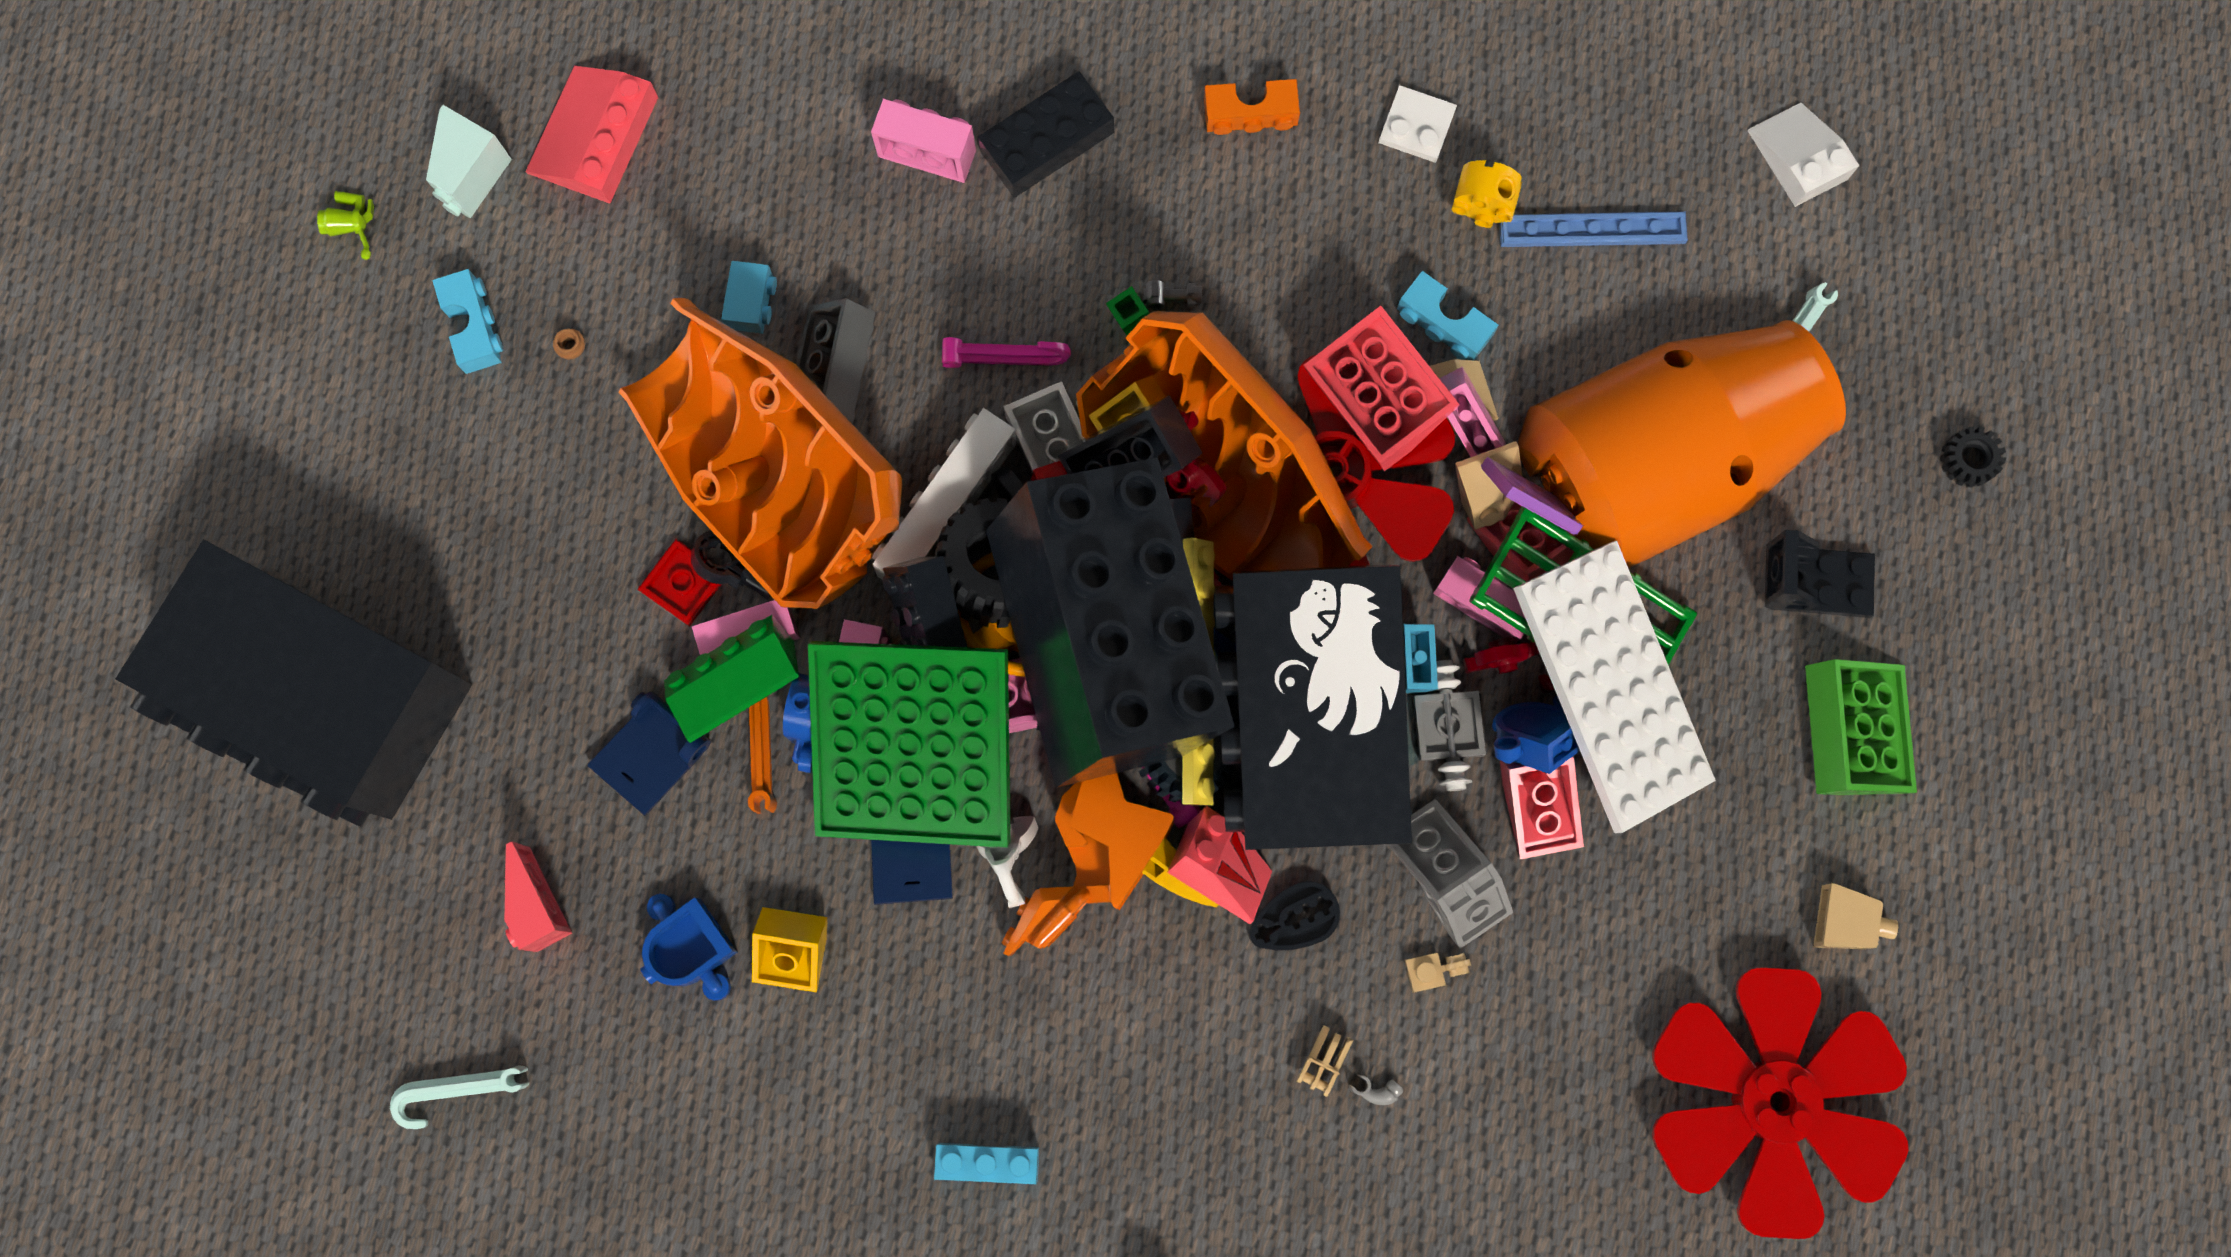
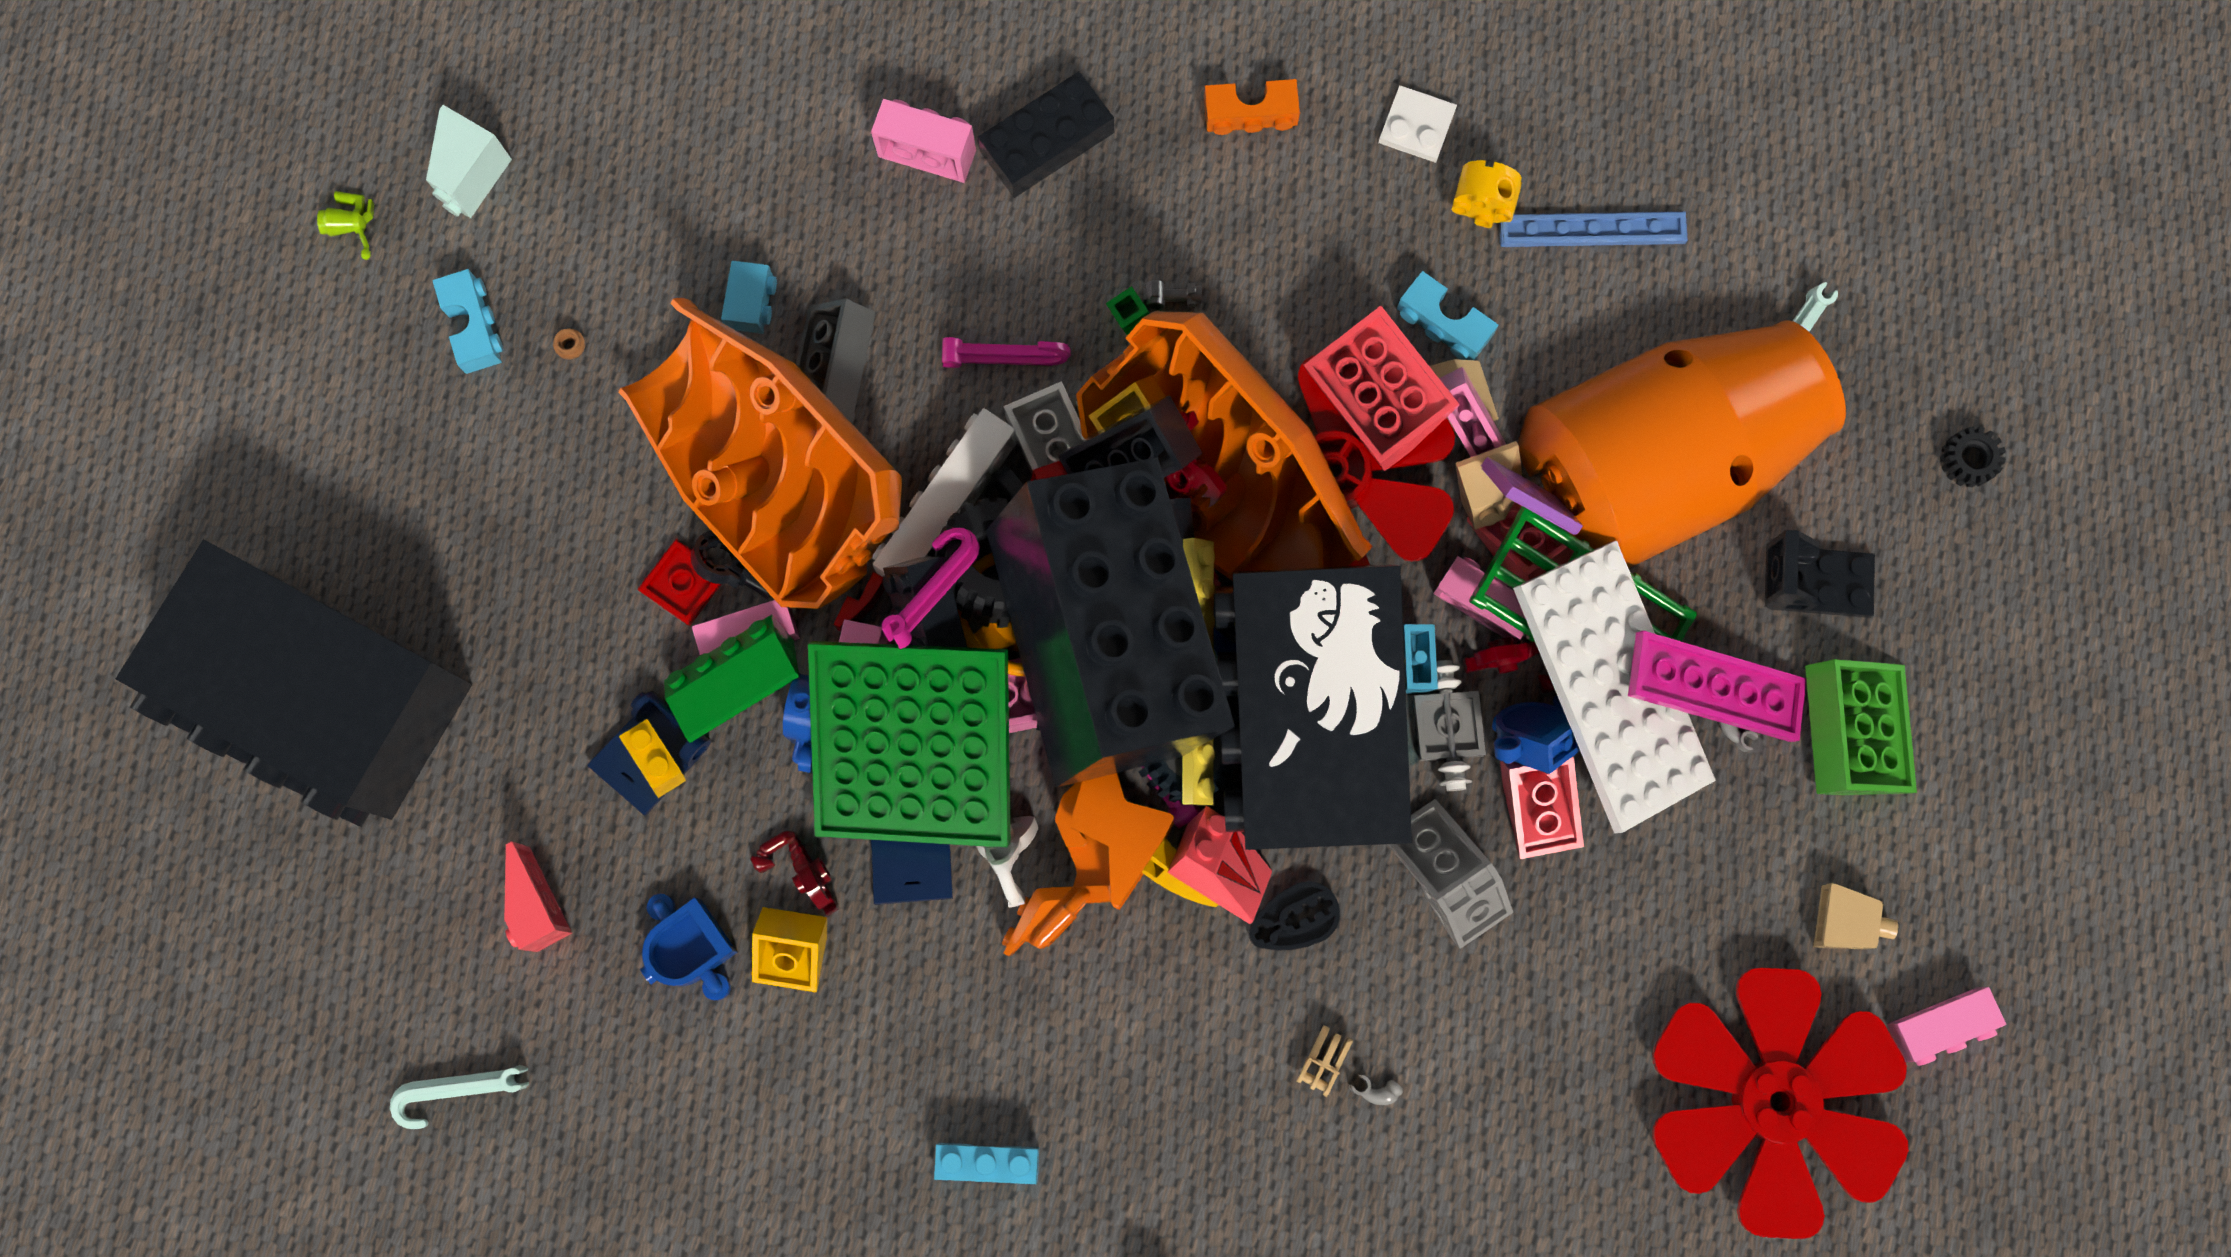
(593, 131): coral slope -> none
(652, 758): none -> yellow brick
(761, 757): orange piece -> none
(810, 875): none -> dark red animal
(856, 610): none -> red slope
(900, 626): none -> dark pink piece
(1427, 972): tan plate -> none
(1717, 686): none -> dark pink plate
(1736, 736): none -> light grey arm
(1803, 153): white slope -> none
(1947, 1026): none -> bright pink brick

